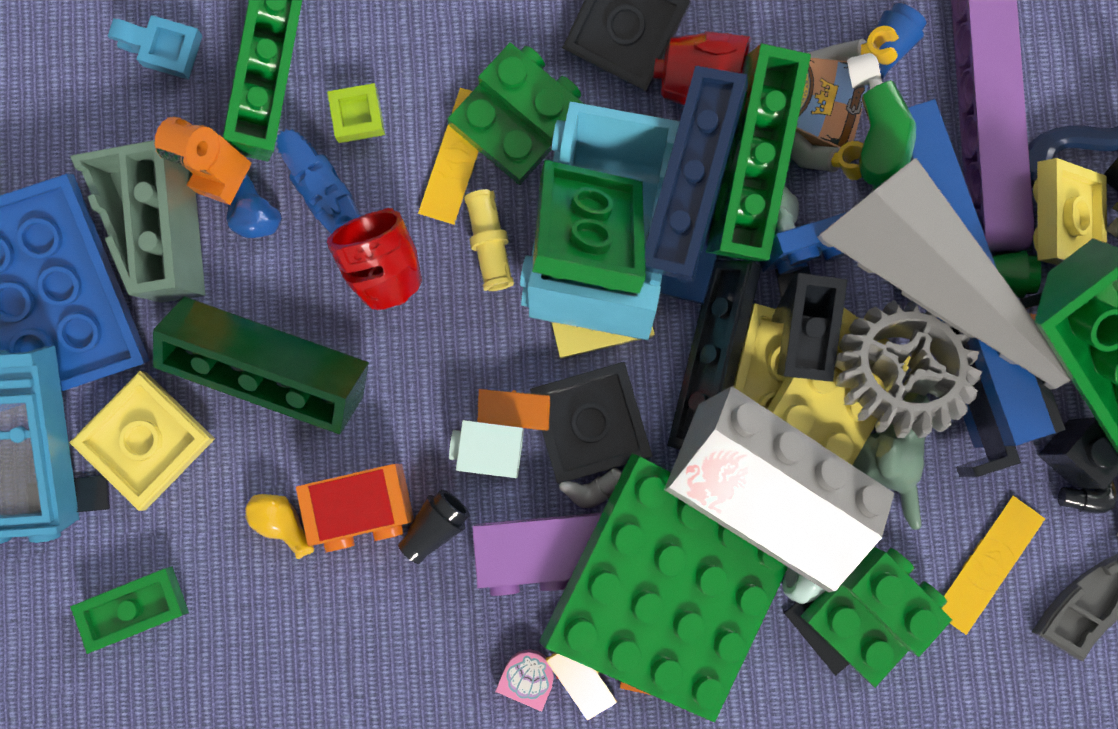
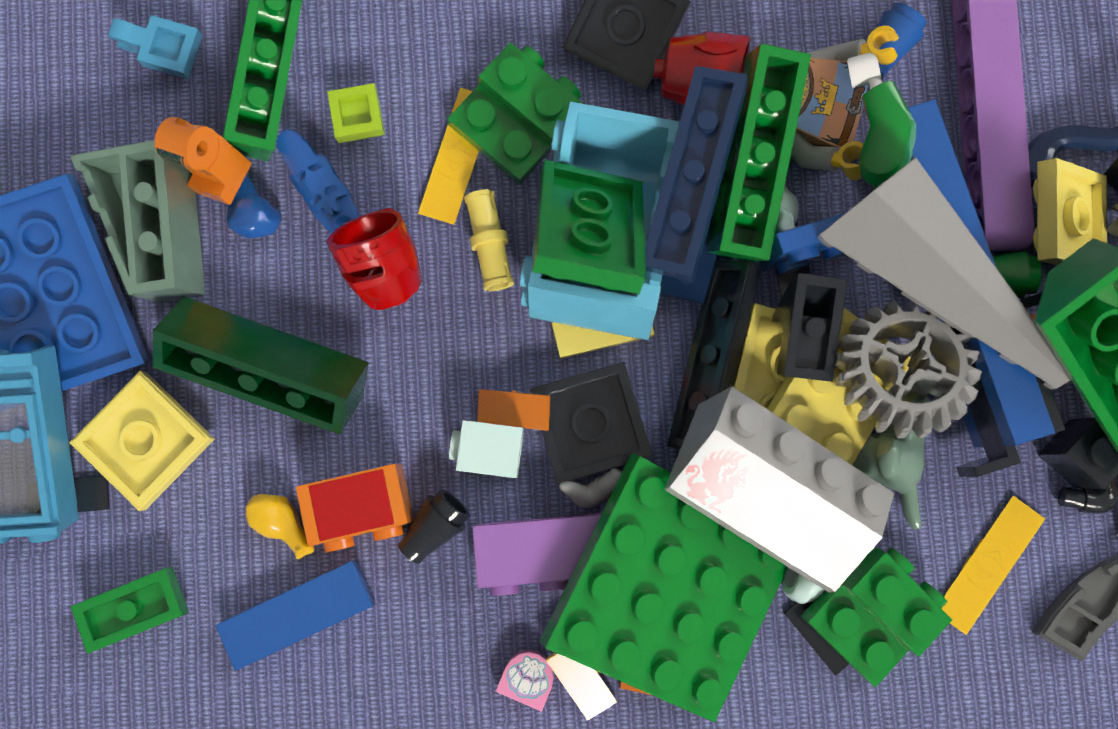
(295, 615): none -> blue tile

